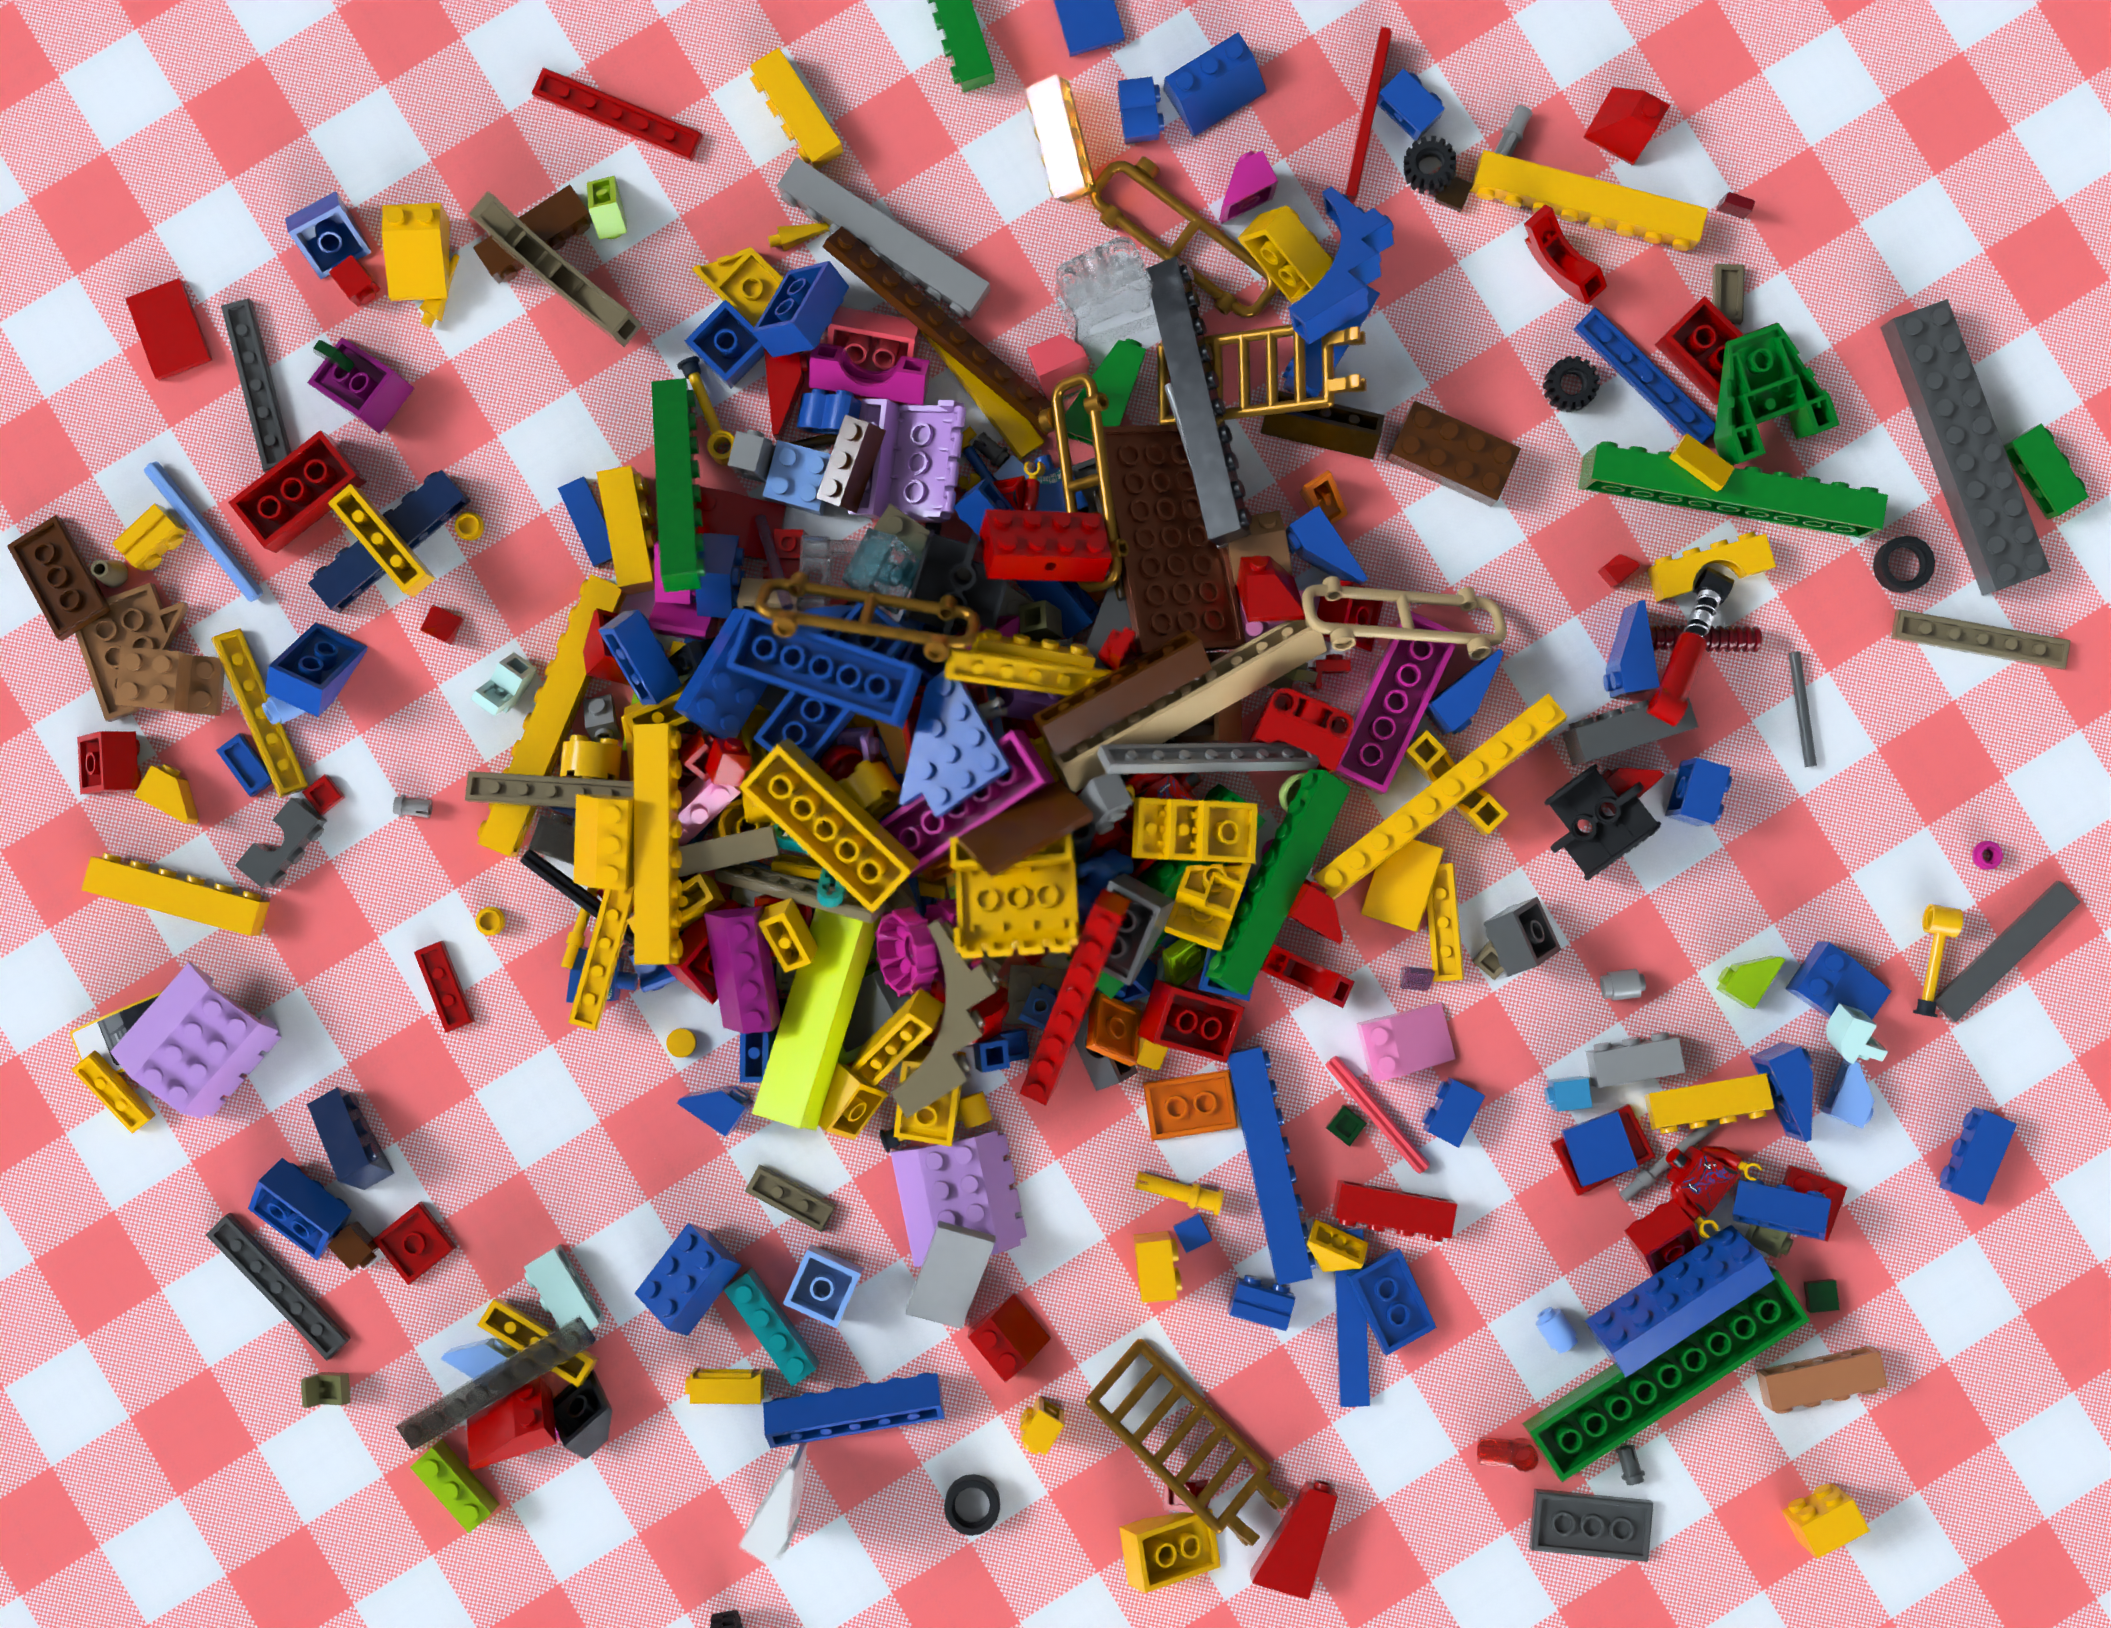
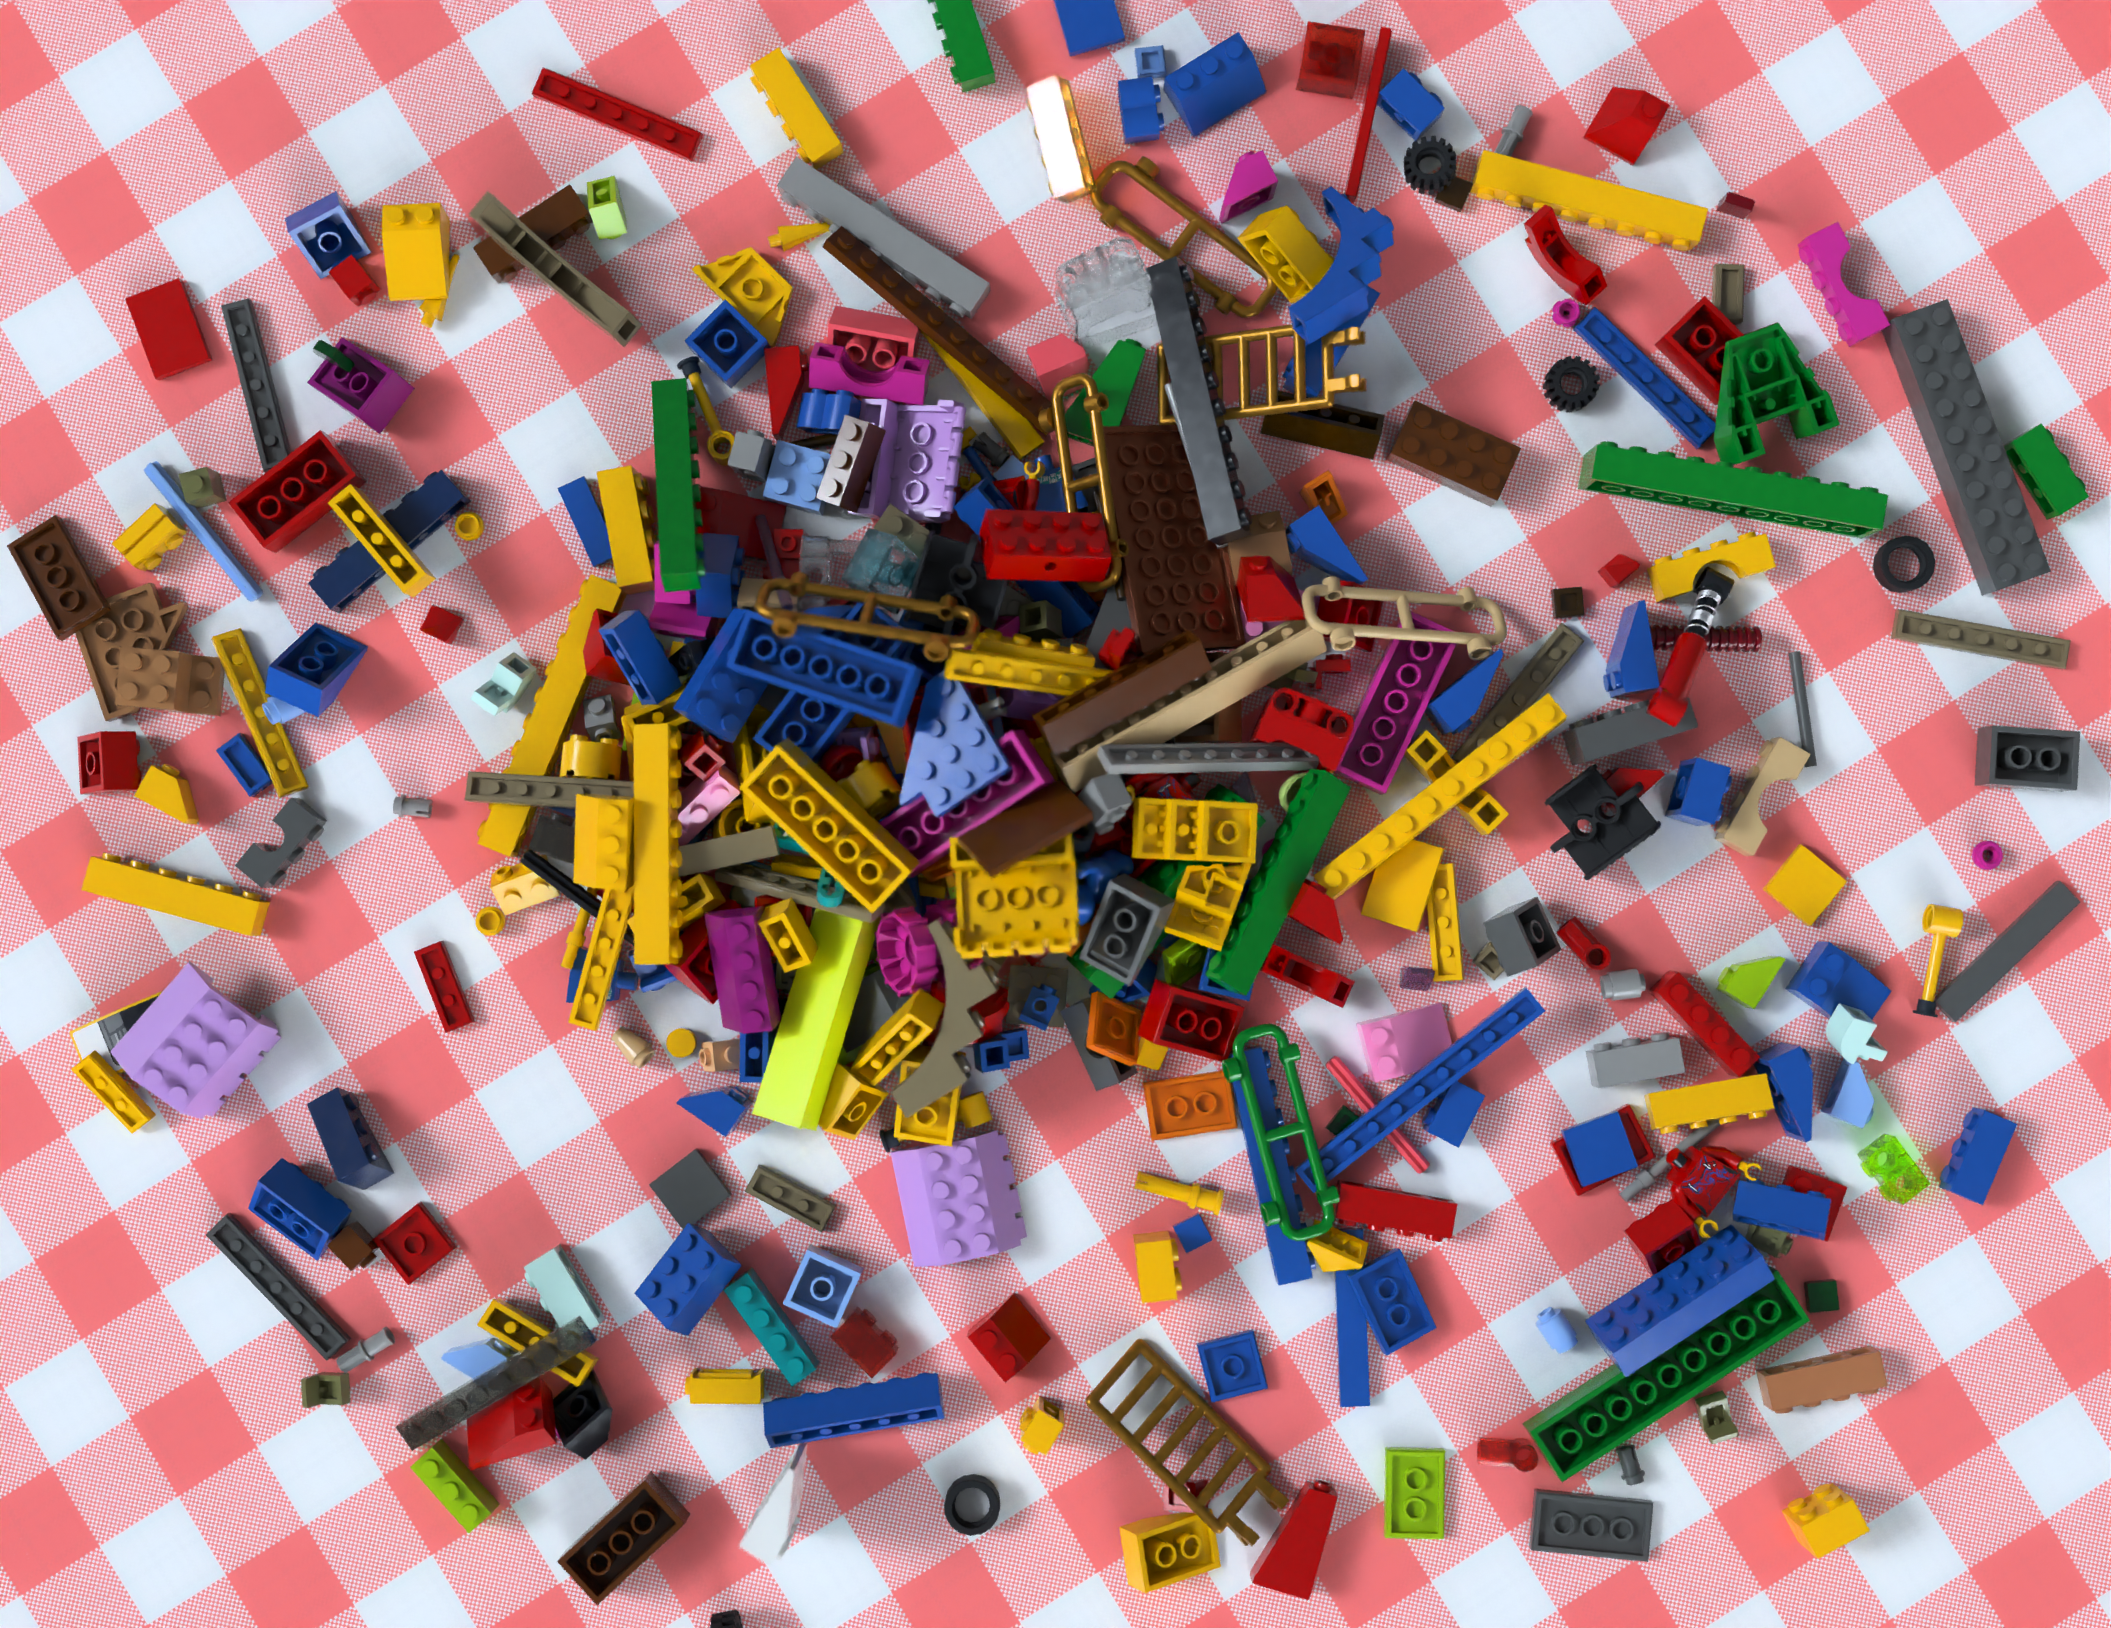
(110, 572): dark tan cone -> none
(202, 487): none -> olive brick
(323, 794): red tile -> none
(365, 1350): none -> light grey axle
(520, 888): none -> yellow bracket
(624, 1538): none -> reddish brown brick
(633, 1047): none -> tan cone
(690, 1189): none -> dark grey tile
(720, 1055): none -> light nougat bracket
(728, 762): red brick -> none
(801, 309): blue brick -> none
(865, 1341): none -> clear red brick
(950, 1274): light grey tile -> none
(1075, 996): red brick -> none
(1150, 62): none -> medium blue tile
(1232, 1365): none -> blue tile
(1237, 1069): none -> green bar
(1243, 788): none -> clear purple slope
(1261, 1303): blue brick -> none
(1330, 60): none -> clear red brick
(1414, 1493): none -> lime tile
(1424, 1086): none -> blue plate
(1525, 688): none -> dark tan tile
(1567, 602): none -> dark brown tile
(1568, 1093): dark azure brick -> none
(1572, 309): none -> dark pink plate
(1581, 942): none -> red piece
(1702, 462): yellow slope -> none
(1704, 1023): none -> red brick
(1716, 1417): none -> olive bracket
(1743, 827): none -> tan arch
(1804, 885): none -> yellow tile
(1855, 316): none -> dark pink arch
(1897, 1164): none -> clear neon green brick
(2027, 758): none -> dark grey brick

